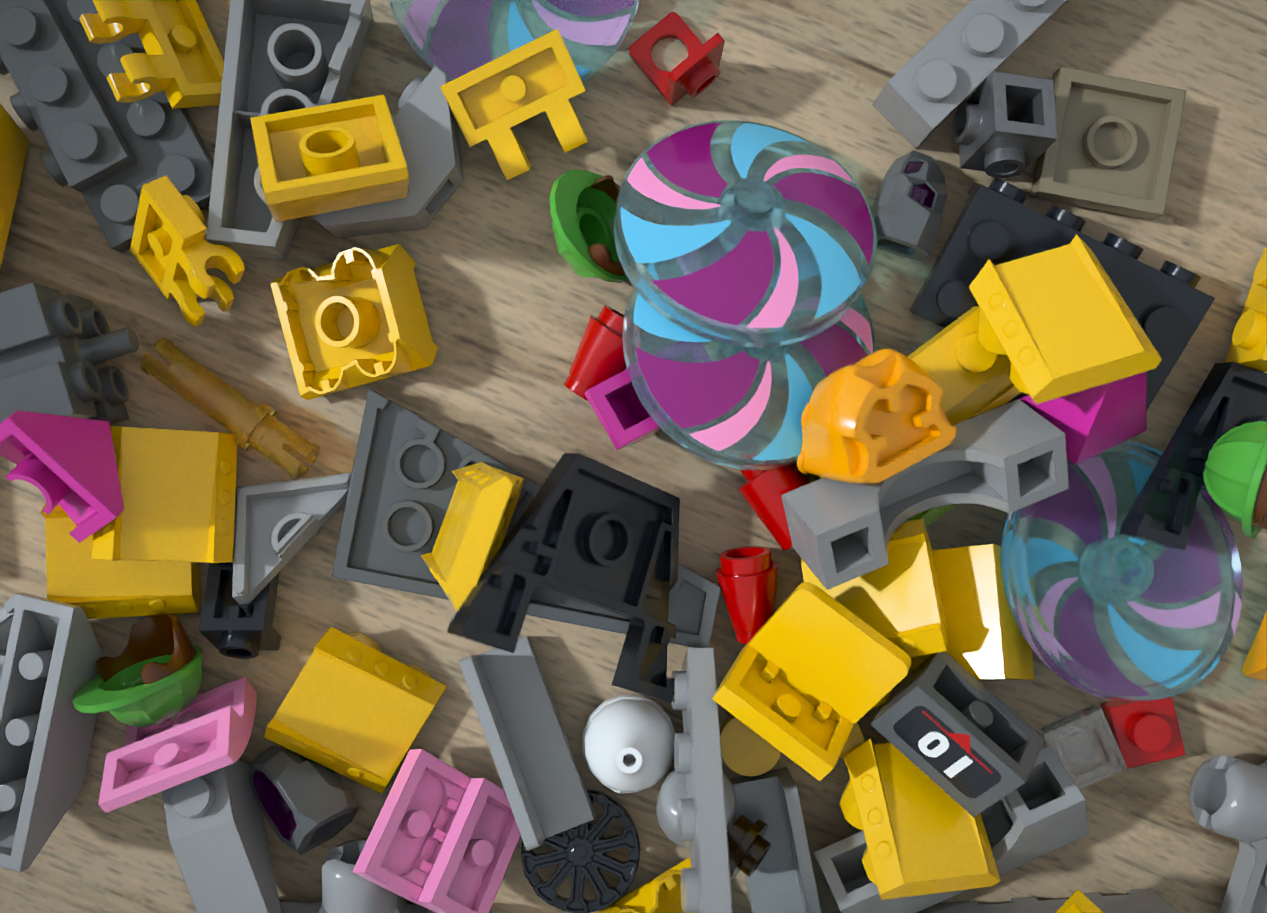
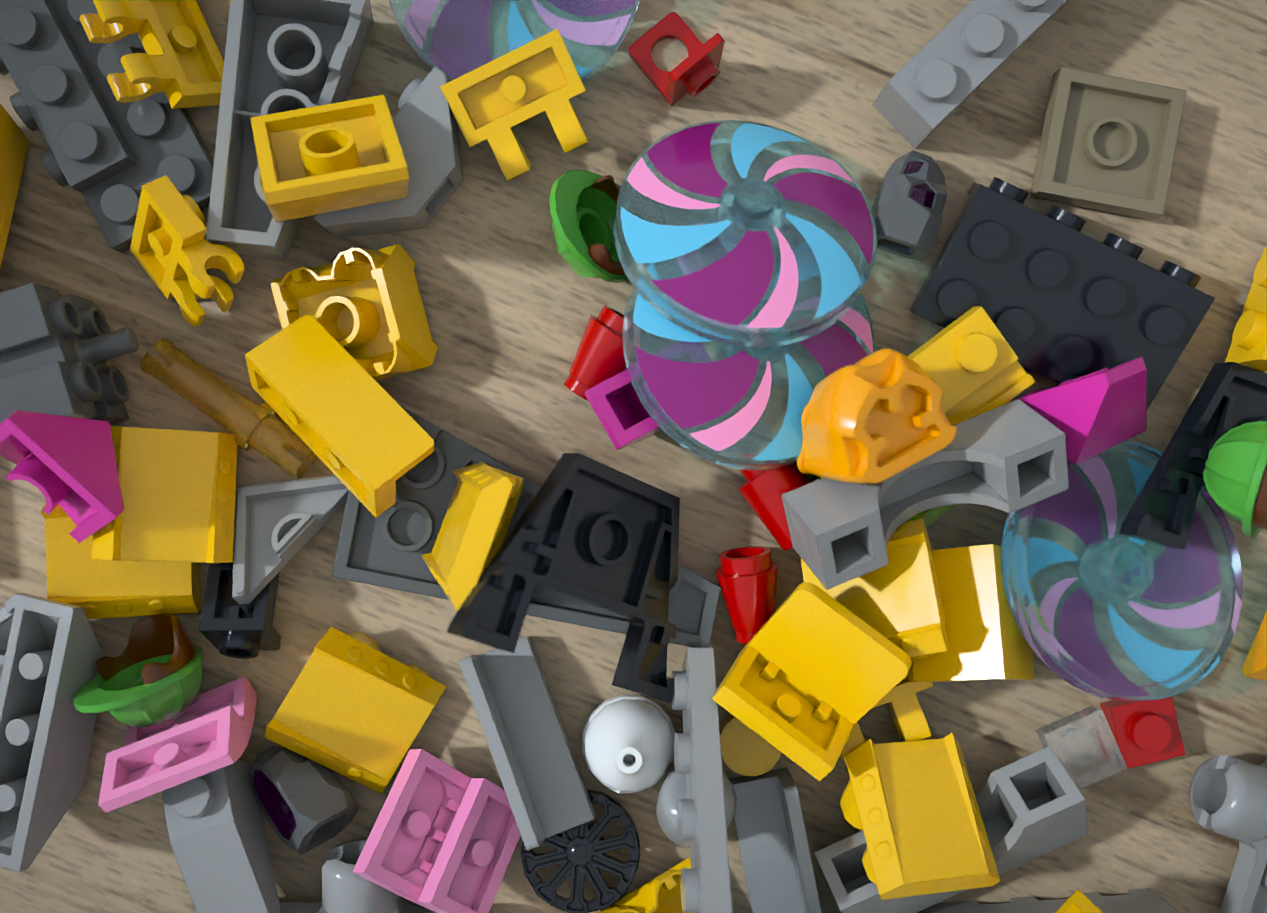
(338, 411): none -> yellow panel
(746, 845): dark brown plate -> none
(959, 733): dark grey brick -> none
(1006, 124): flat silver brick -> none
(1059, 322): yellow slope -> none

